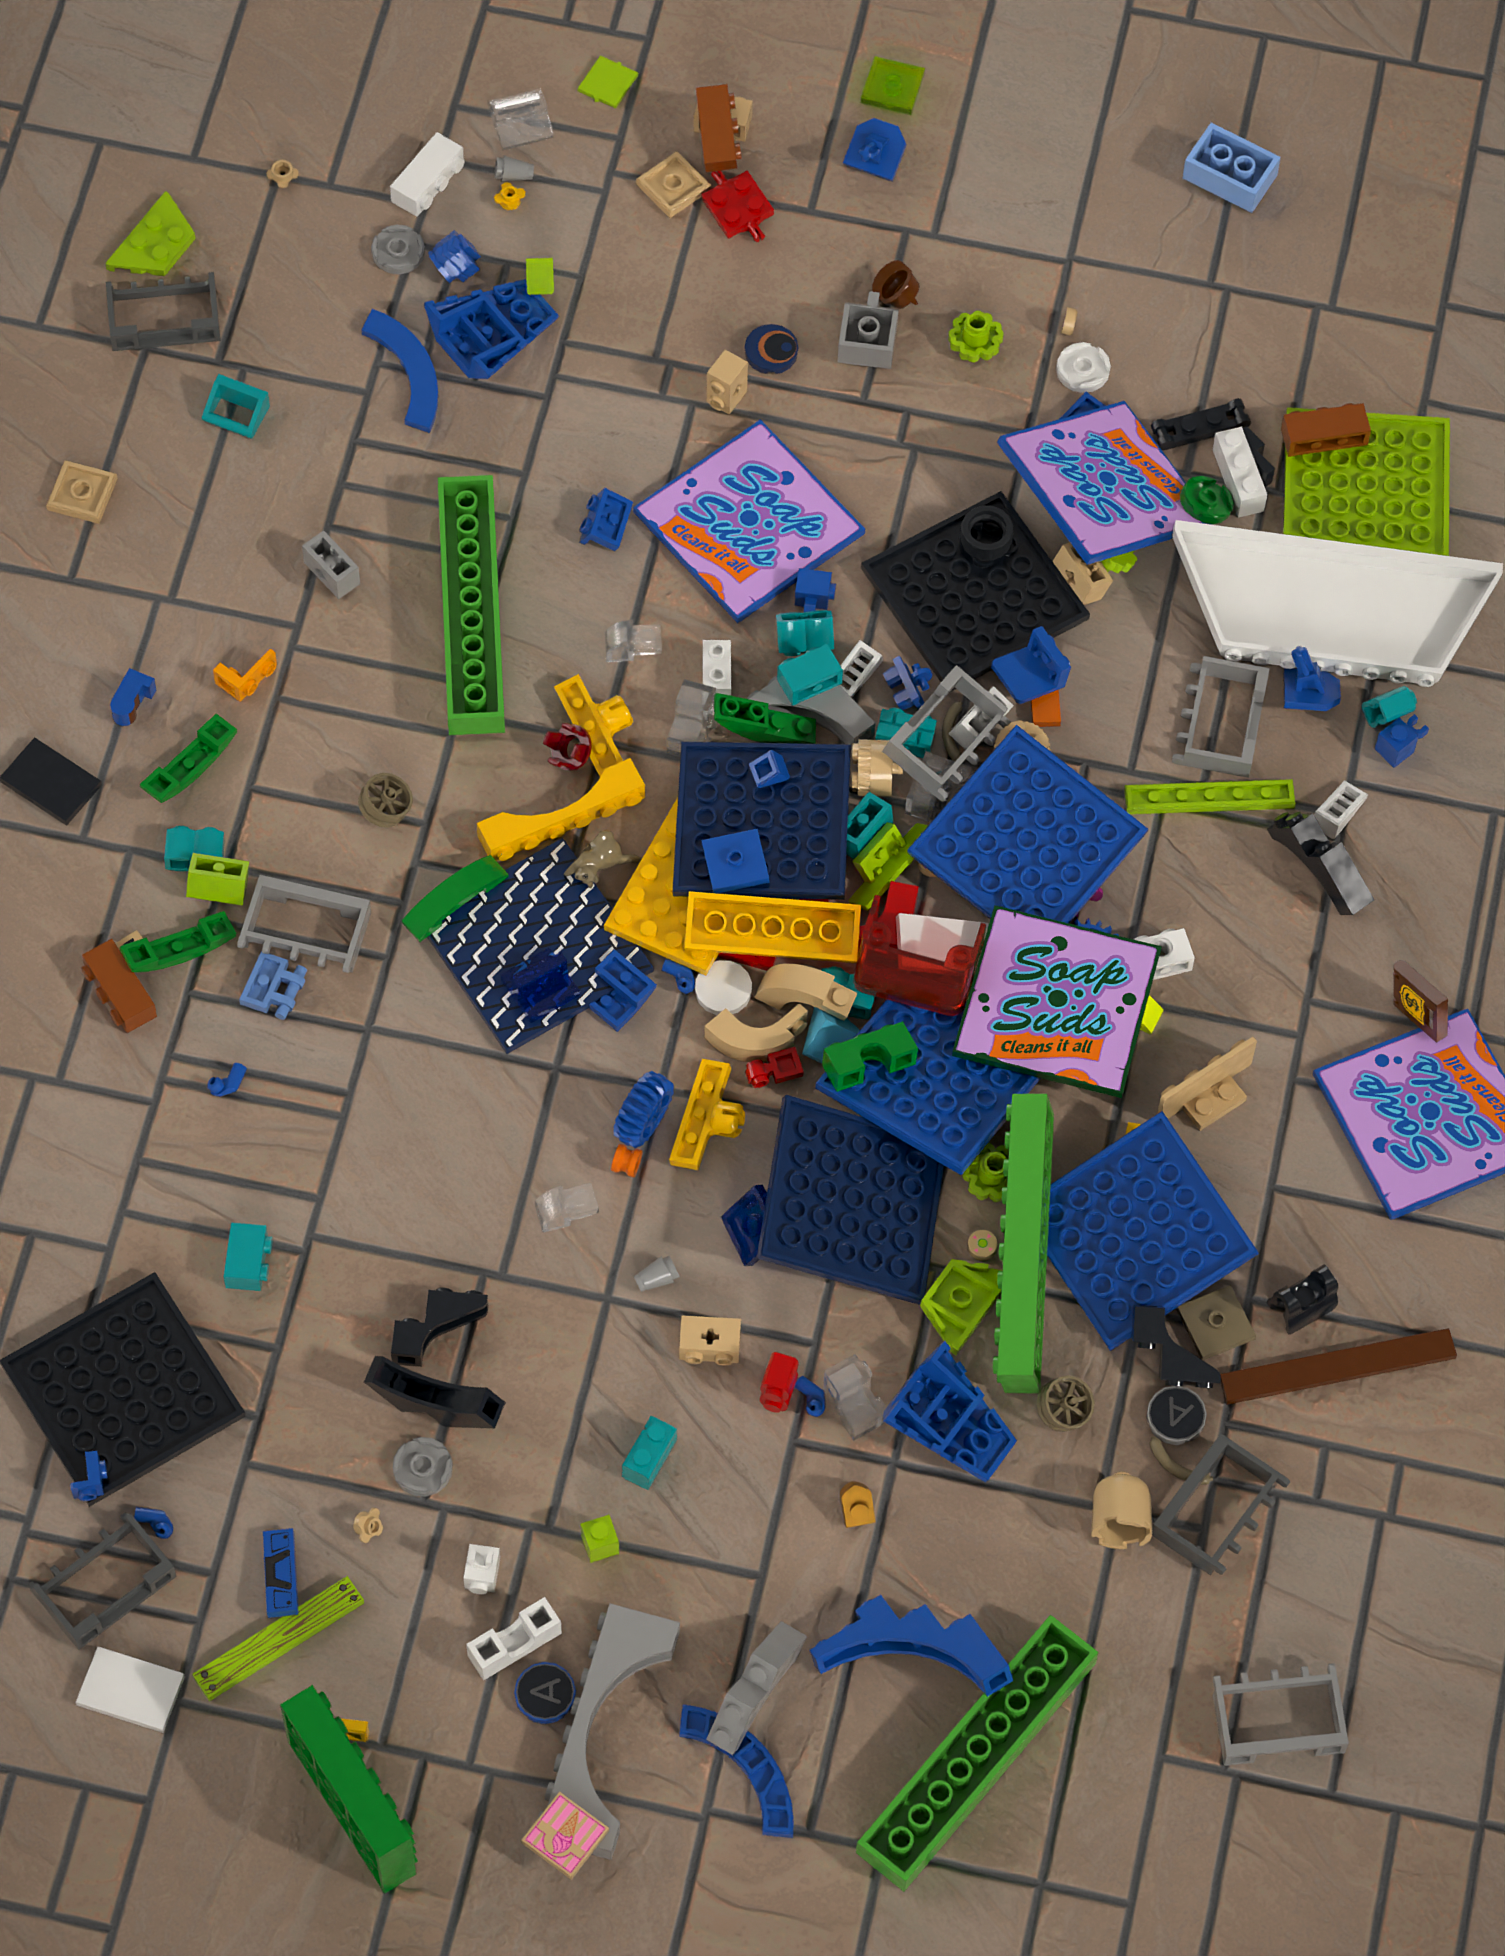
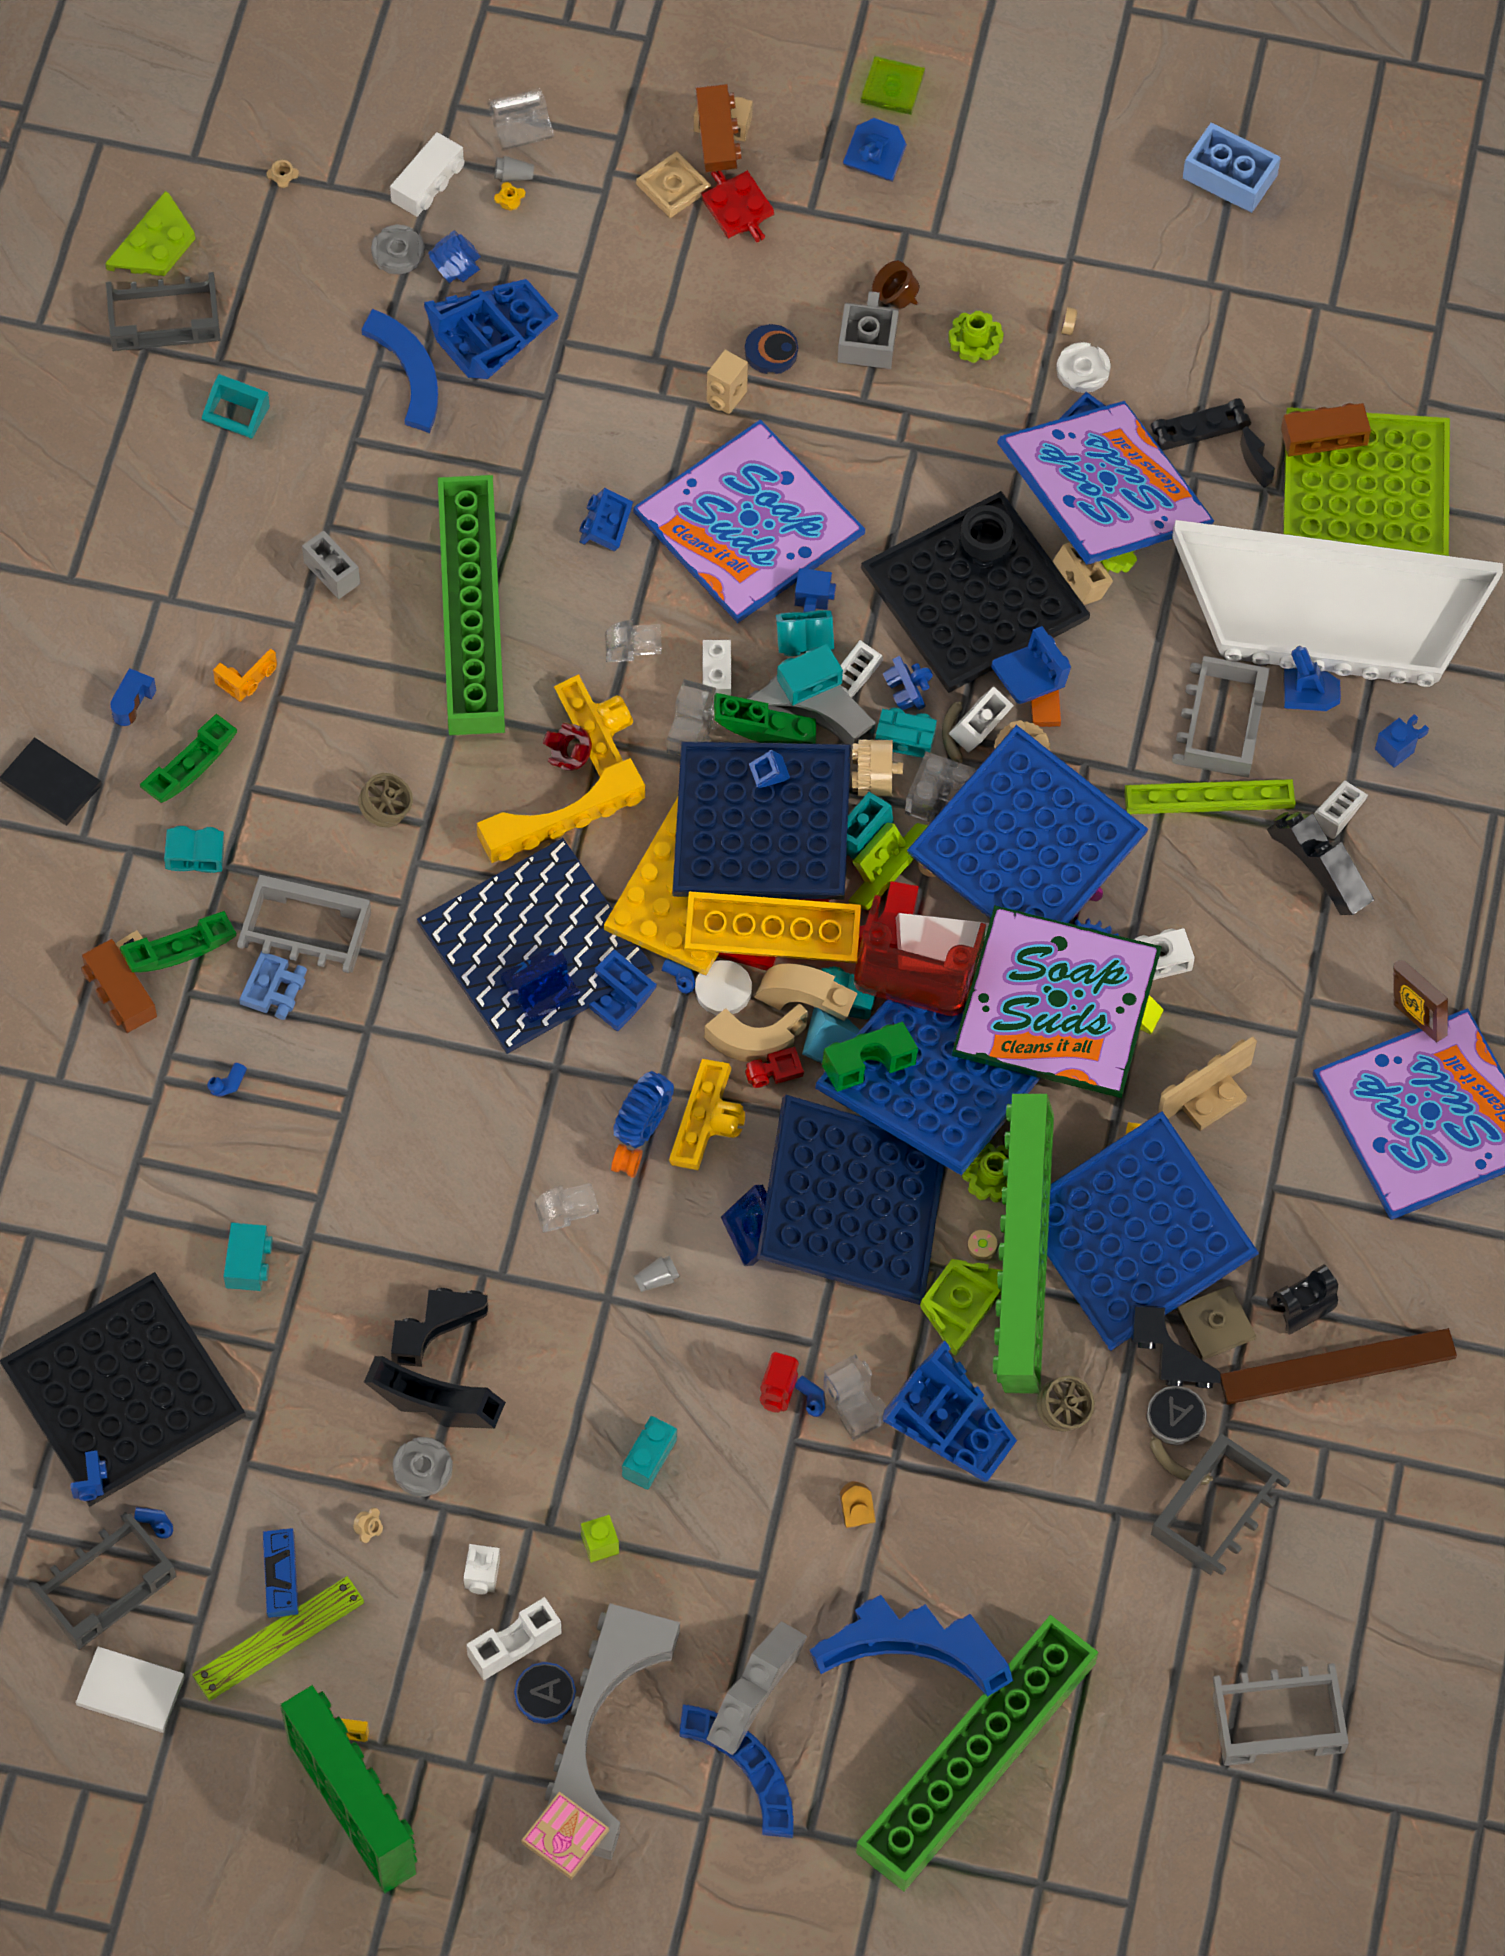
(81, 492): tan tile -> none
(217, 879): lime brick -> none
(452, 894): green slope -> none
(539, 276): lime slope -> none
(597, 856): dark tan animal -> none
(607, 81): lime piece -> none
(696, 1332): tan brick -> none
(735, 861): blue plate -> none
(916, 768): light grey hinge -> none
(1121, 1511): tan cylinder -> none
(1206, 500): green tile -> none
(1239, 472): white brick -> none
(1389, 706): teal brick -> none

